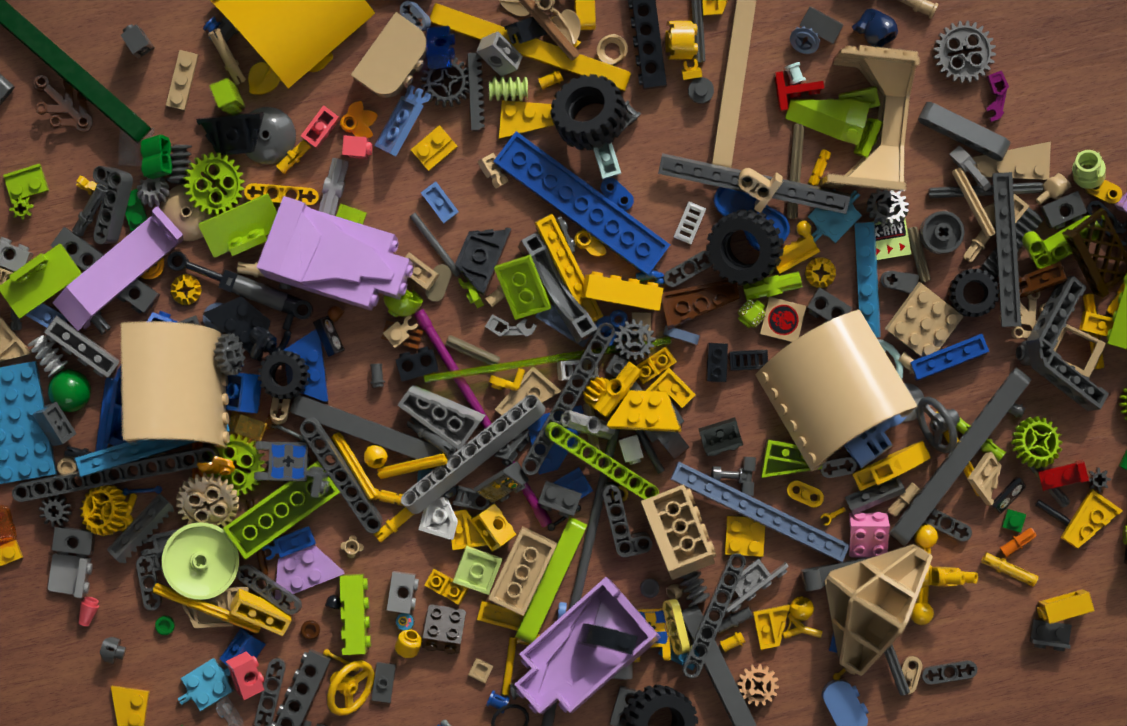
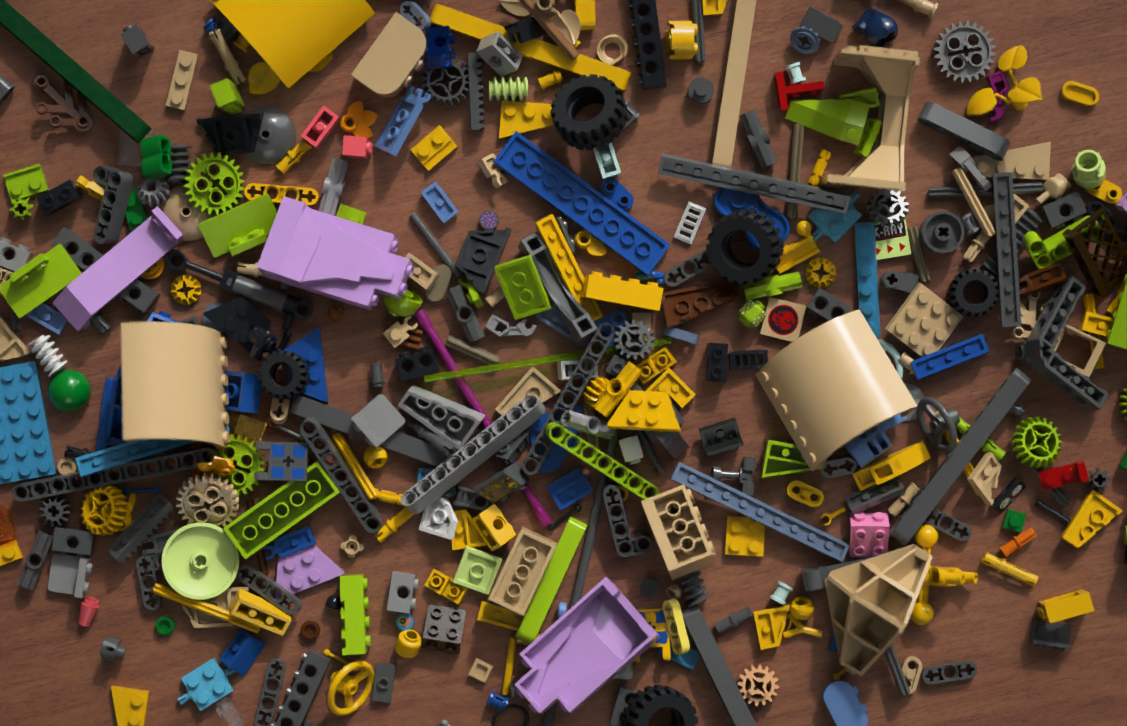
(31, 571): none -> dark grey piece
(54, 424): dark grey hinge -> none
(59, 197): none -> black brick
(81, 346): light grey brick -> none
(86, 216): dark grey pin -> none
(229, 354): dark grey gear -> none
(238, 668): coral brick -> none
(241, 43): none -> yellow bush
(320, 482): dark grey bracket -> none
(328, 336): black slope -> none
(378, 420): none -> light grey bracket
(412, 466): yellow axle -> none
(459, 301): none -> dark grey piece
(489, 220): none -> dark grey tile
(499, 383): yellow plate -> none
(559, 498): dark grey bracket -> none
(607, 638): black arch -> none
(691, 72): yellow tile -> none
(720, 608): dark grey beam -> none
(732, 642): yellow pin -> none
(753, 579): light grey bracket -> none
(757, 182): tan tile -> none
(758, 139): none -> dark grey piece
(781, 593): none -> light aqua bush
(970, 223): none -> light grey bush
(1023, 93): none -> yellow plant
(1079, 93): none -> yellow tile

